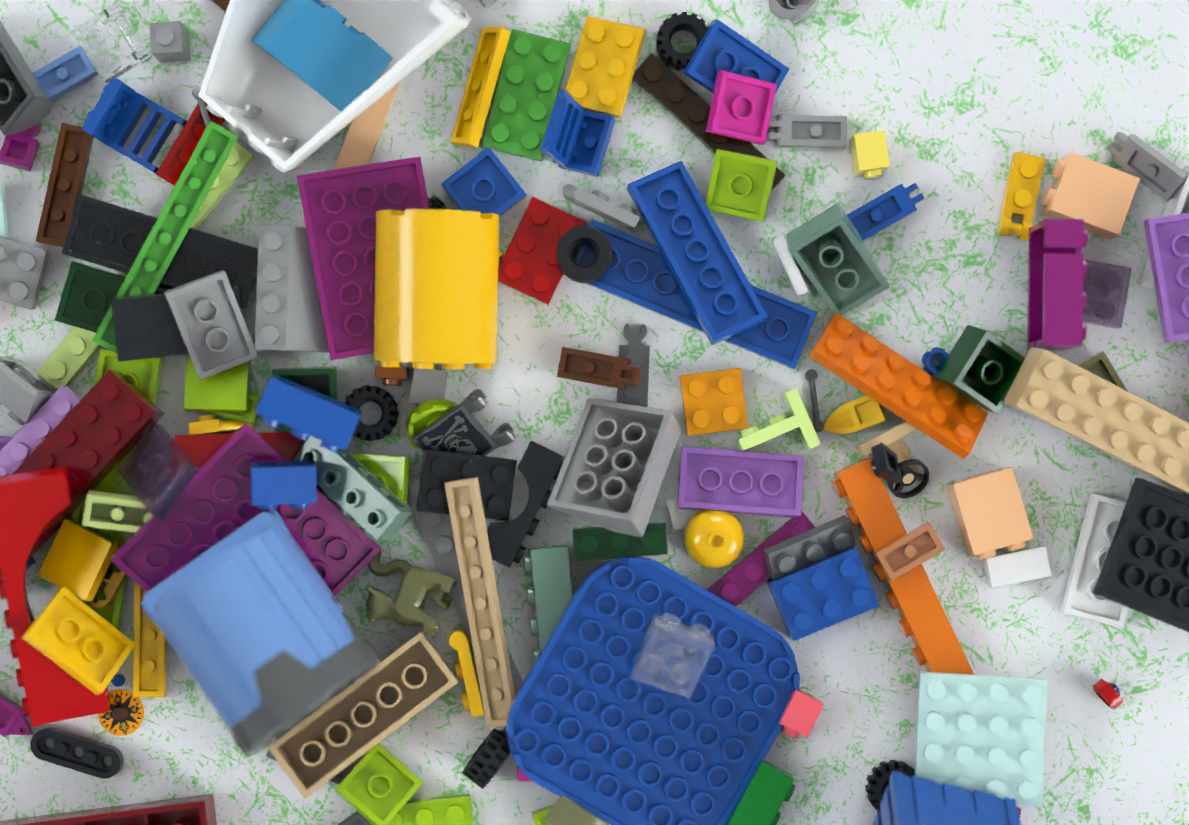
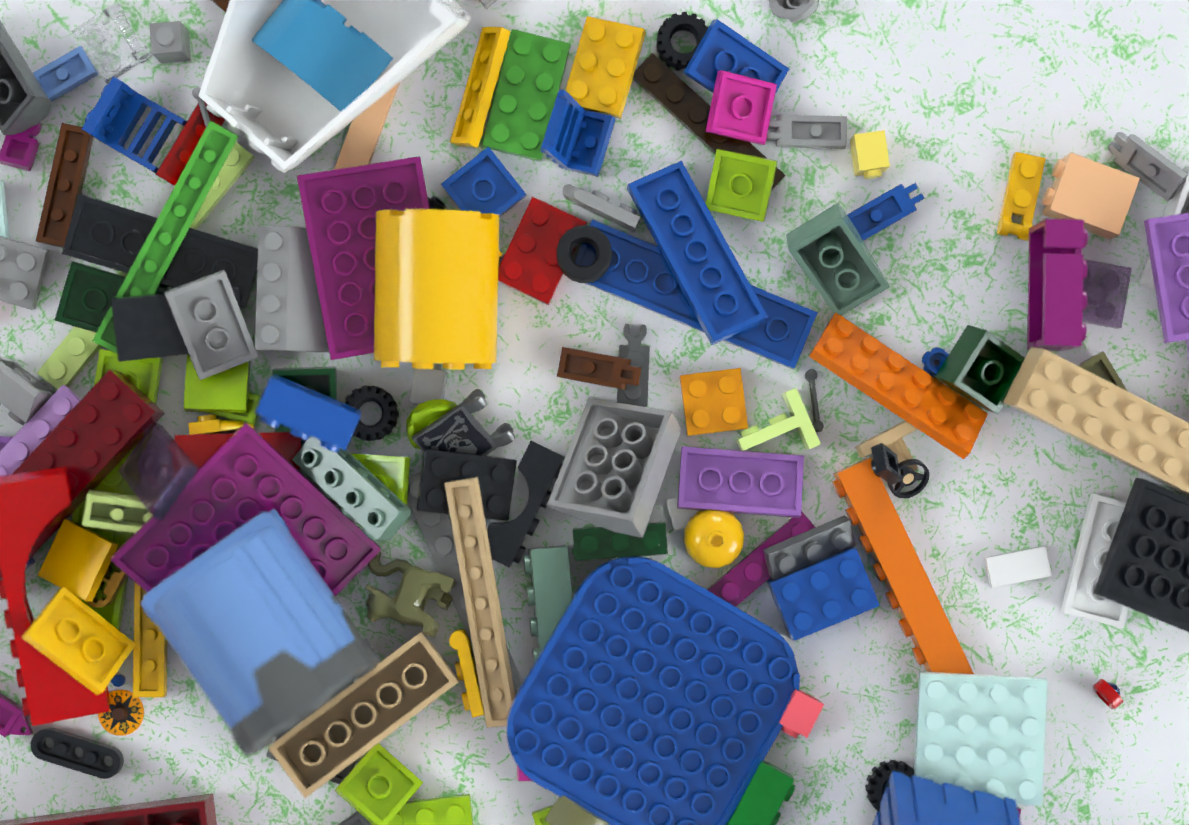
(283, 483): blue brick -> none
(392, 375): dark orange plate -> none
(487, 758): black tyre -> none
(673, 655): clear plate -> none
(792, 267): white tile -> none
(855, 416): yellow plate -> none
(909, 551): nougat plate -> none
(990, 512): light nougat brick -> none

